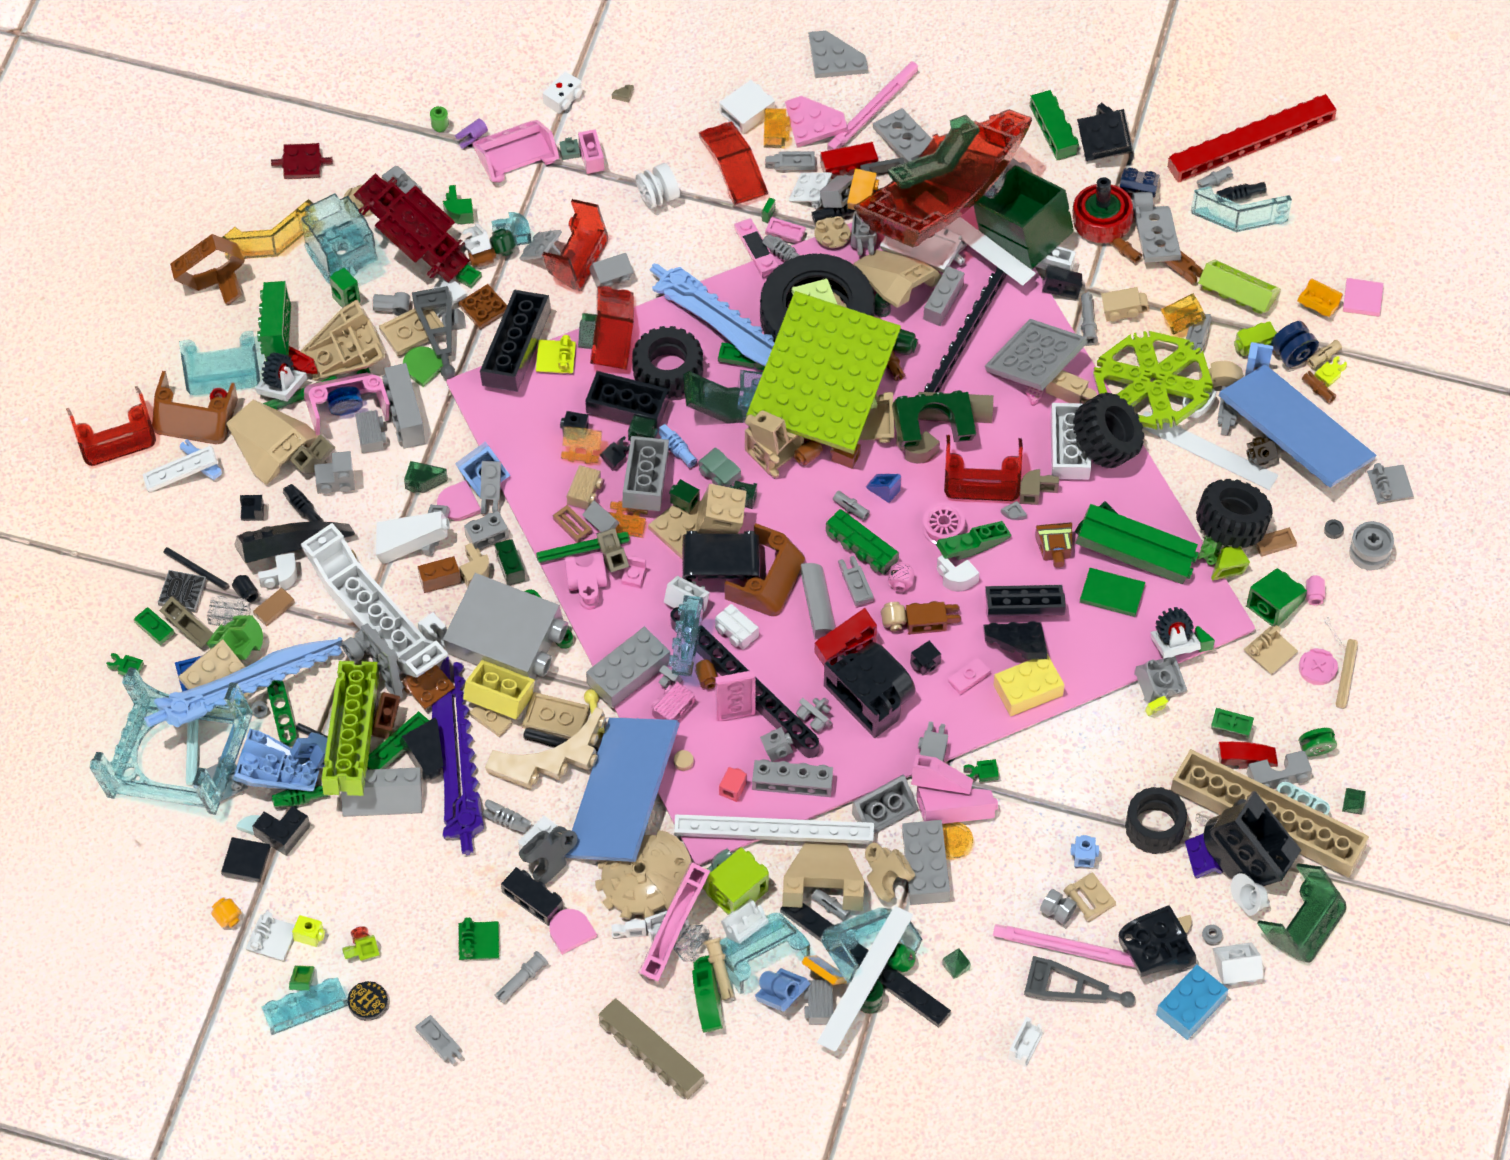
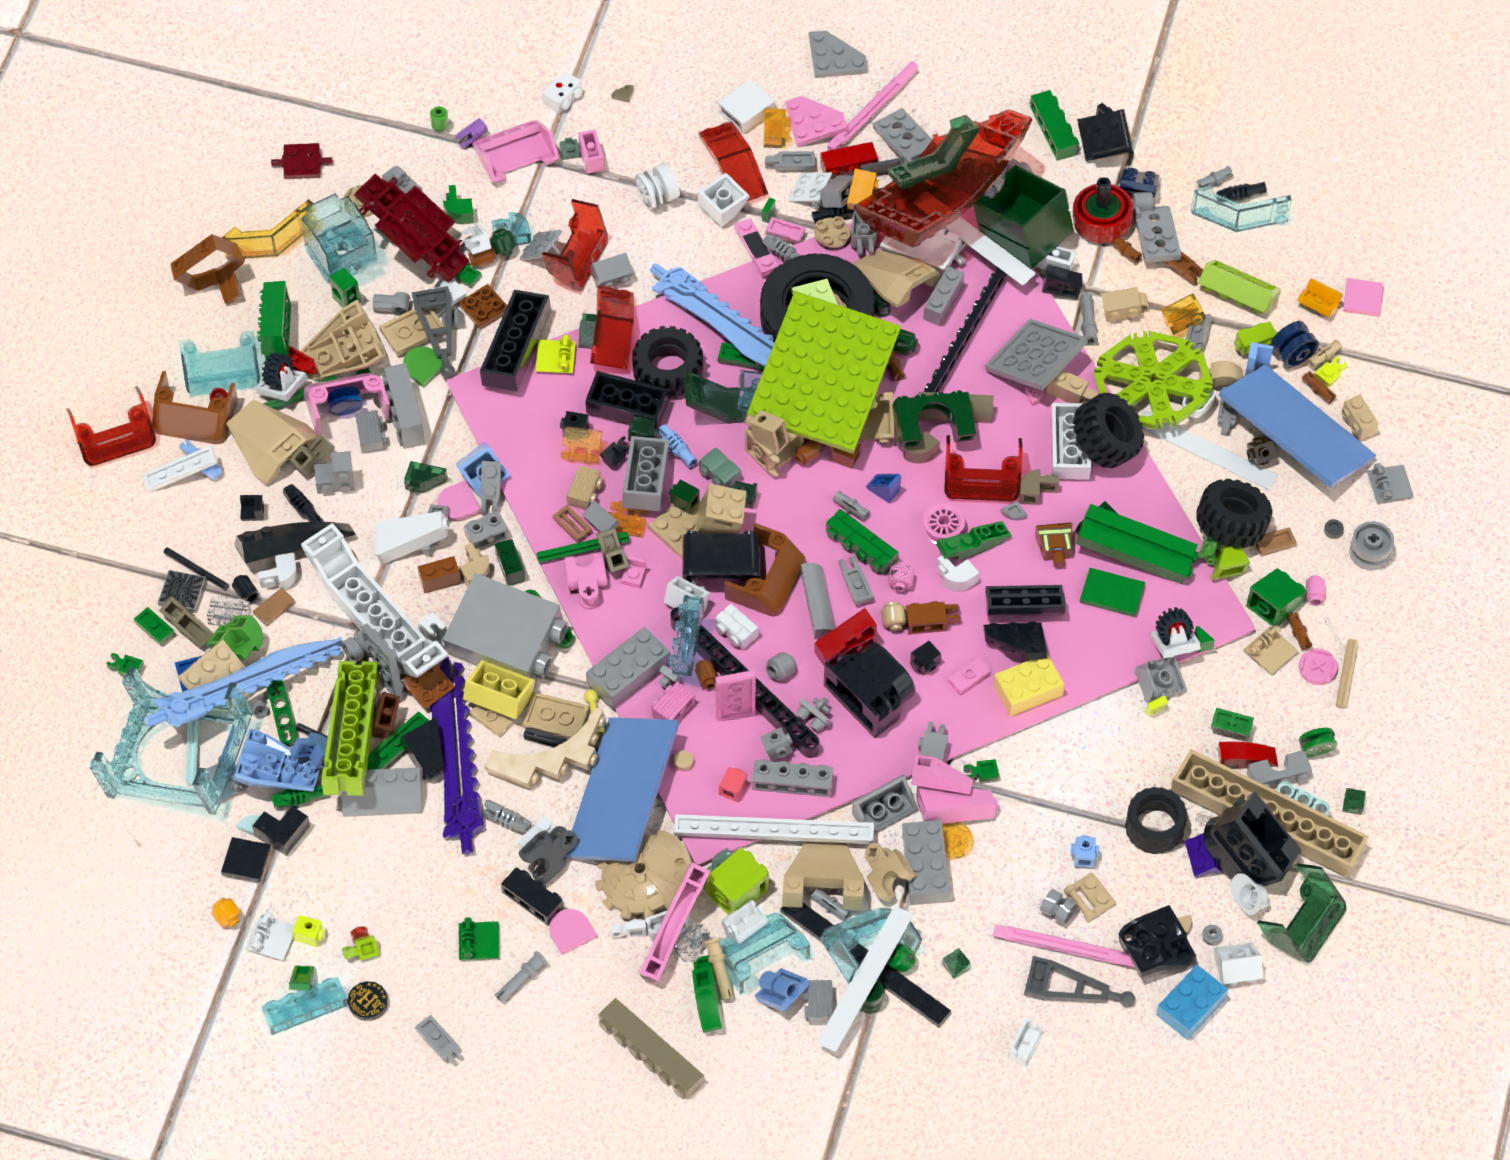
(722, 199): none -> white slope
(780, 666): none -> light grey head
(824, 969): light orange tile -> none
(1251, 138): red brick -> none
(1299, 631): none -> dark orange pin
(1359, 417): none -> tan brick

